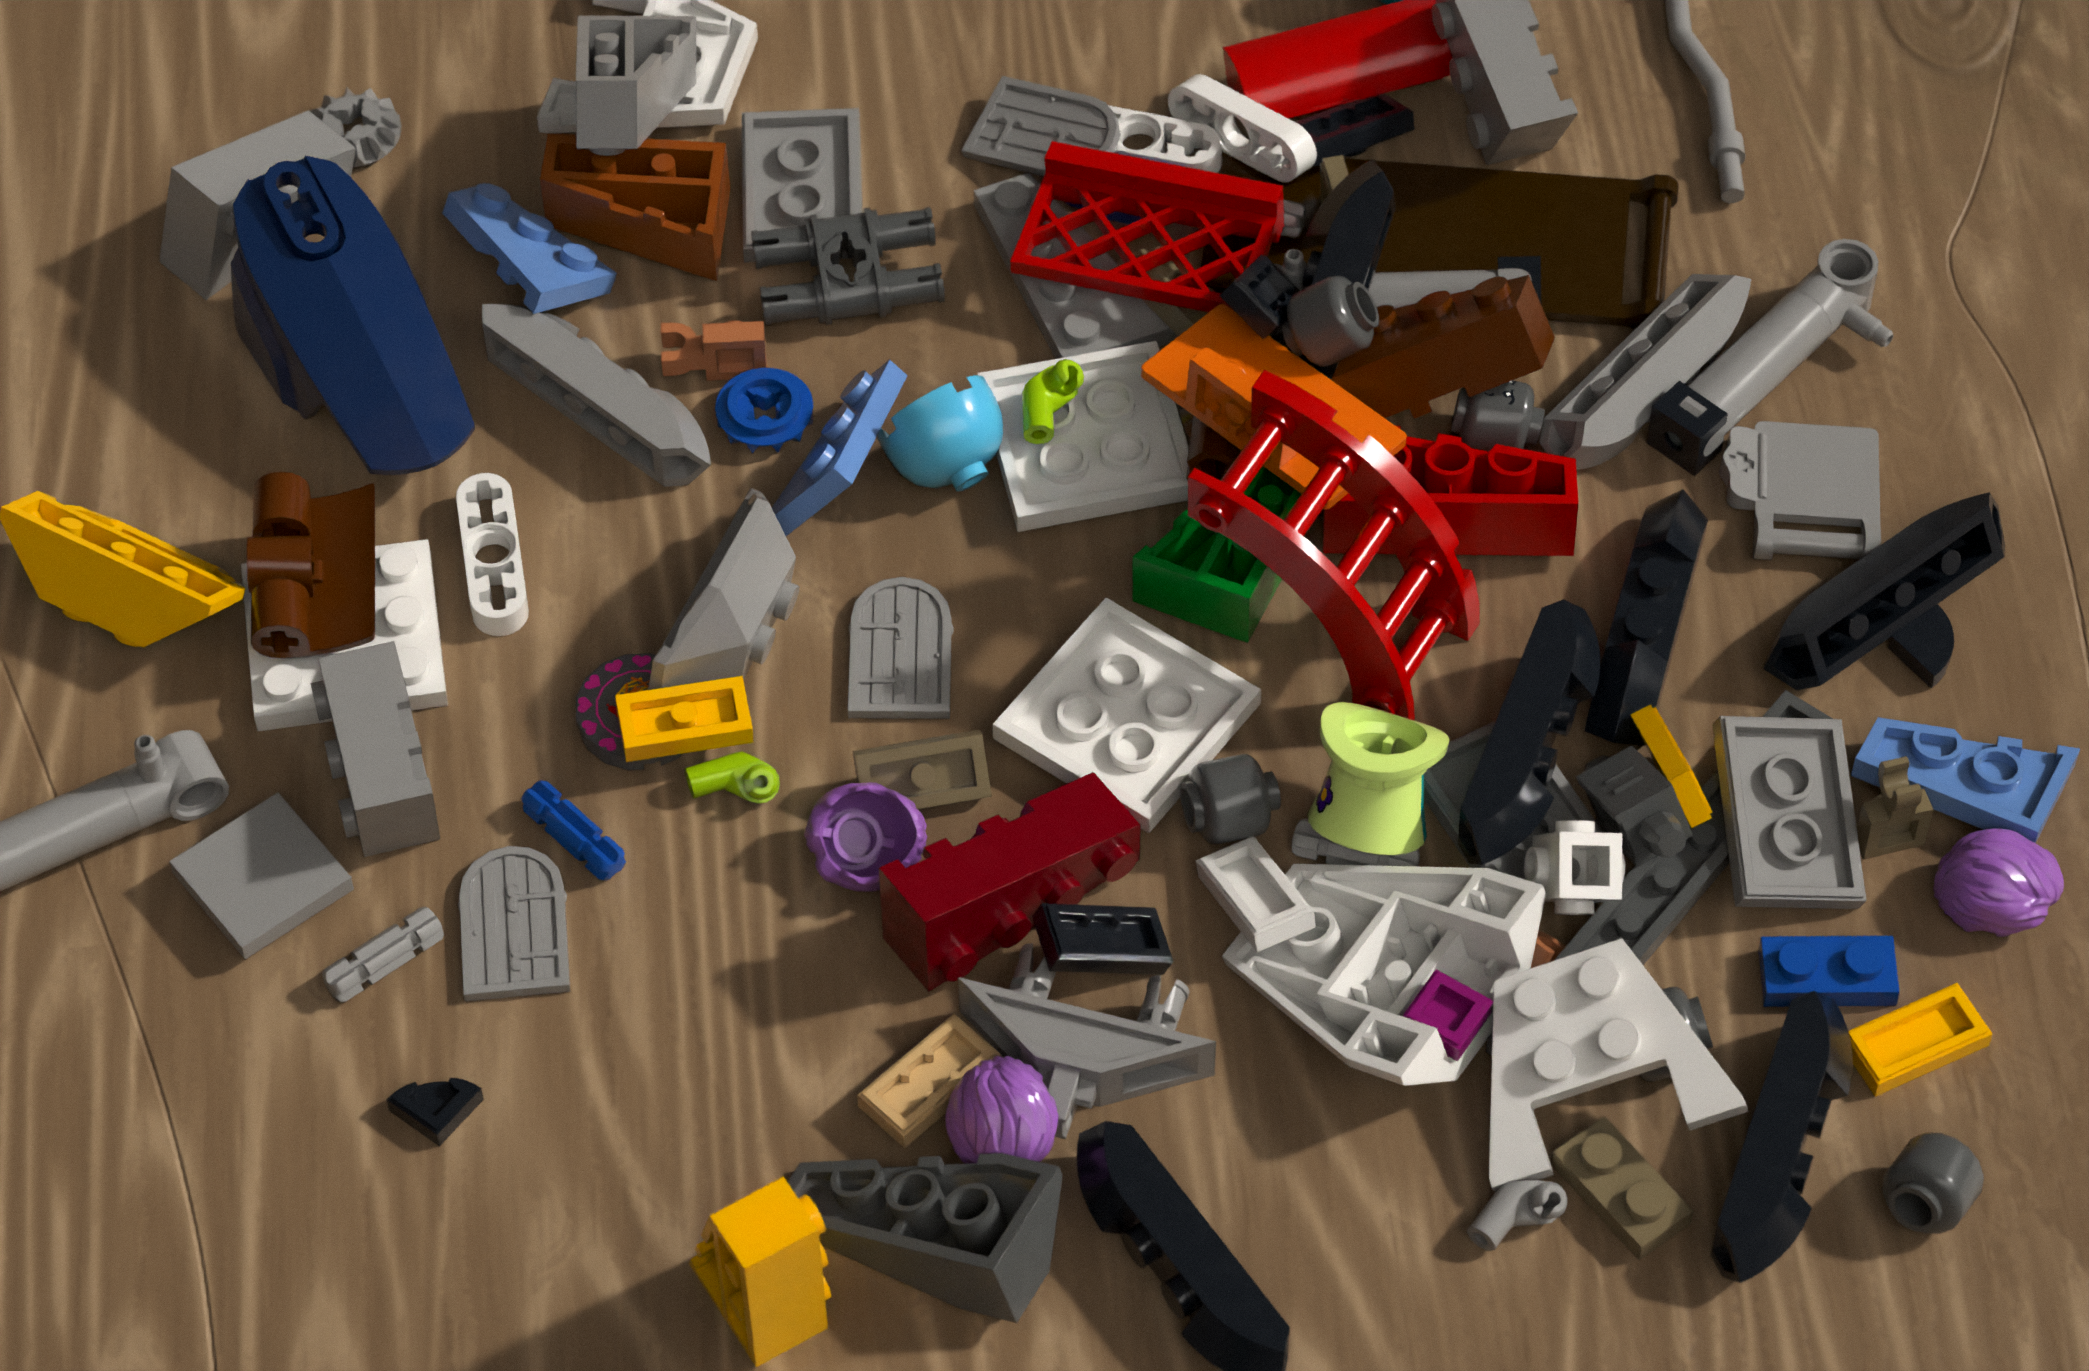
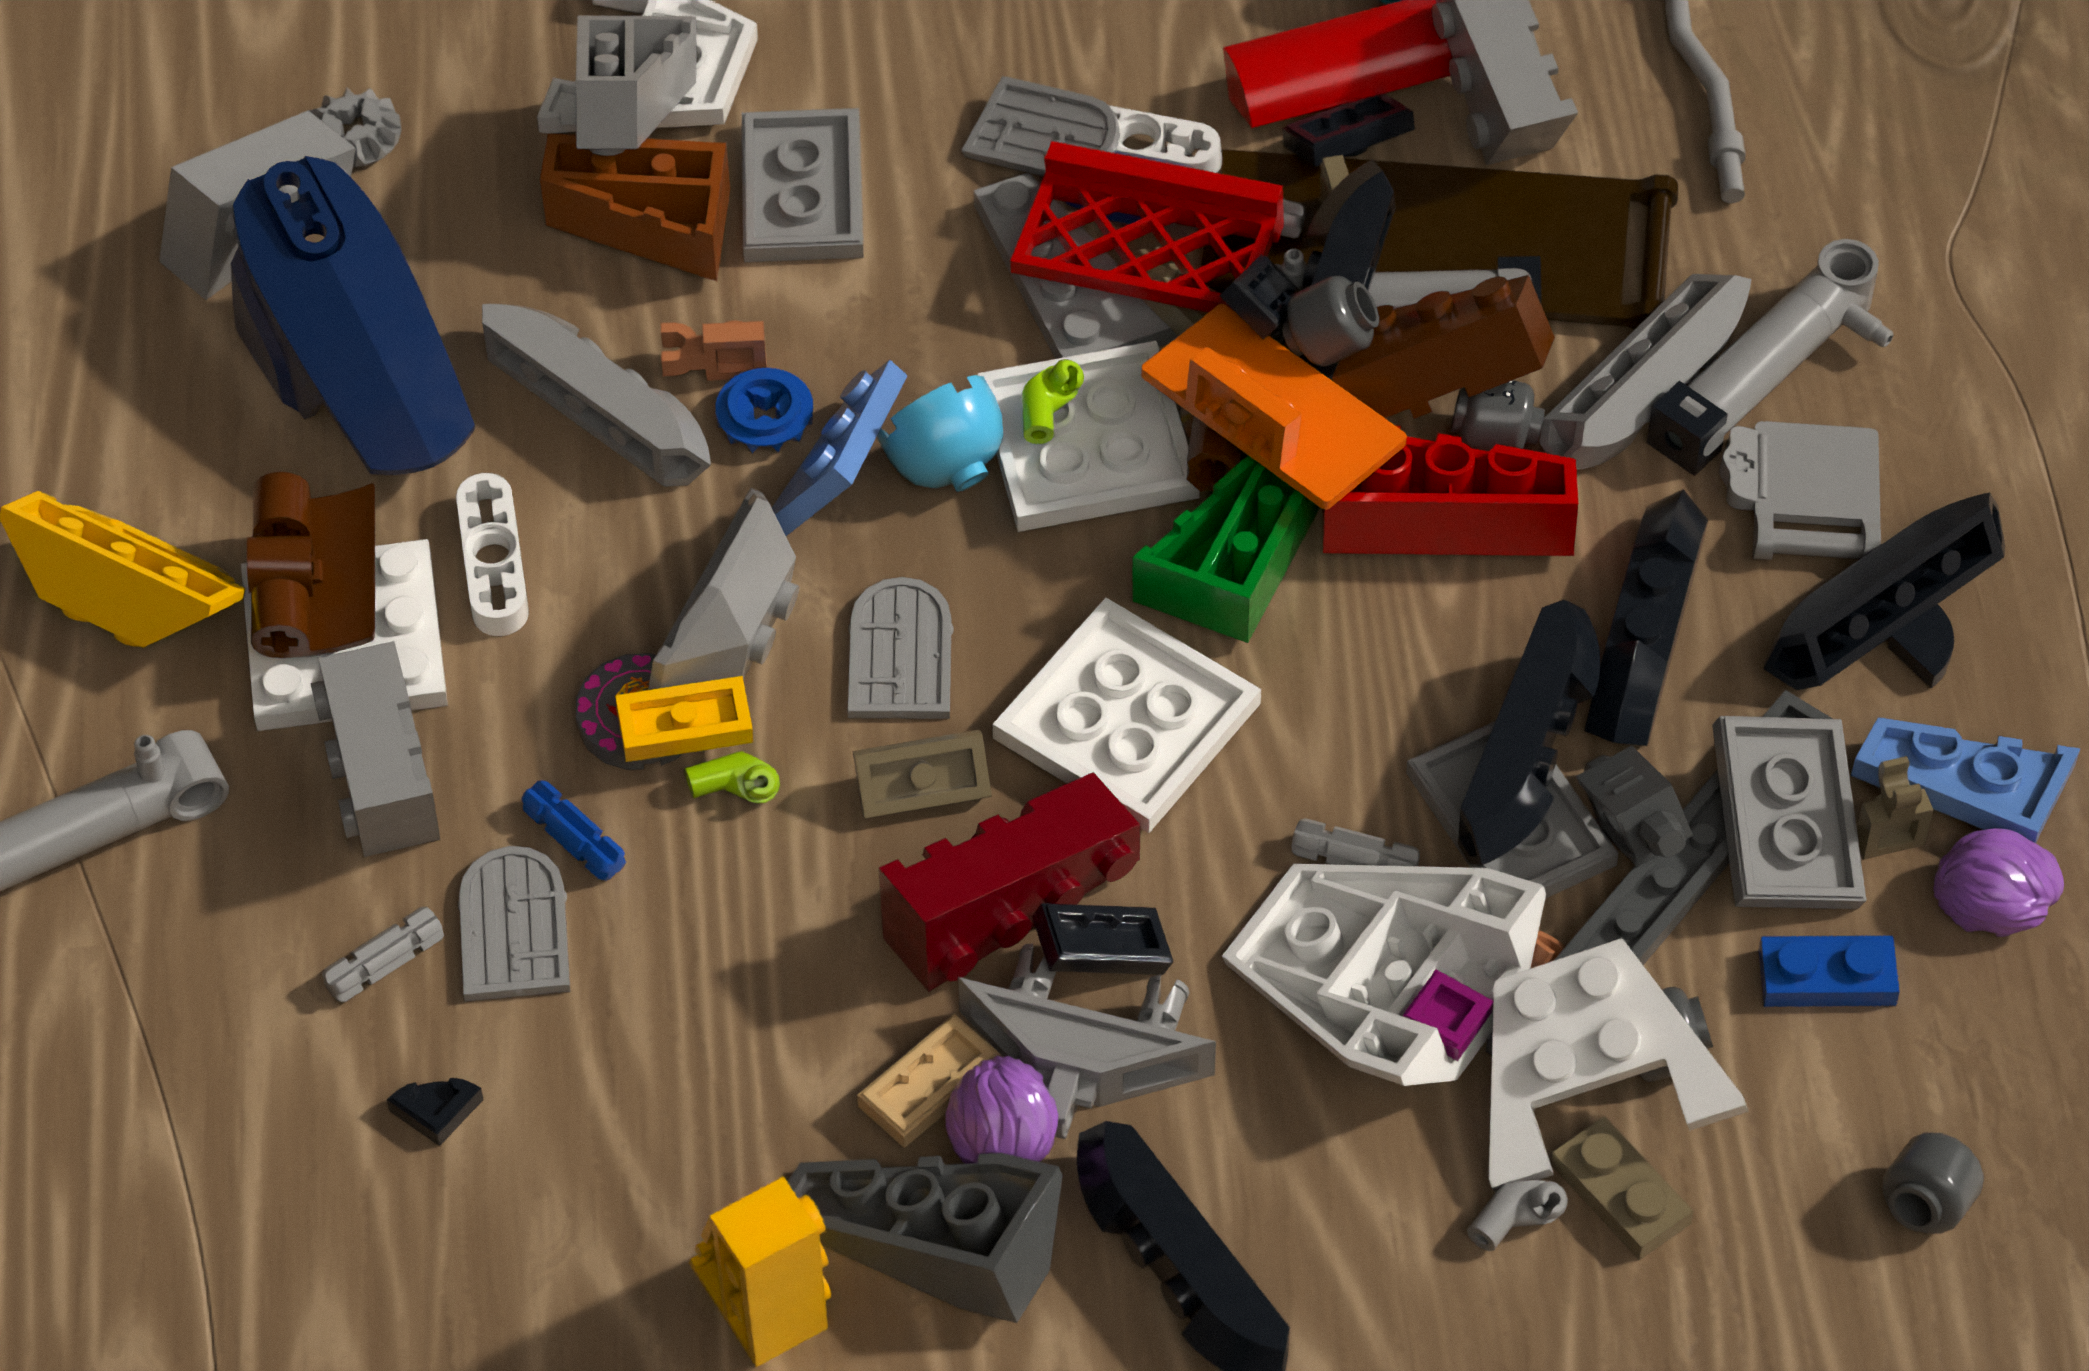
(261, 875): light grey tile -> none
(528, 249): medium blue wing -> none
(862, 829): medium lavender hair -> none
(864, 239): dark grey pin -> none
(1229, 799): dark grey head -> none
(1255, 894): white tile -> none
(1274, 142): white beam -> none
(1374, 779): yellowish green hat -> none
(1398, 511): red fence -> none
(1576, 866): white brick -> none
(1672, 764): yellow tile -> none
(1764, 1197): black brick -> none
(1917, 1039): yellow tile -> none

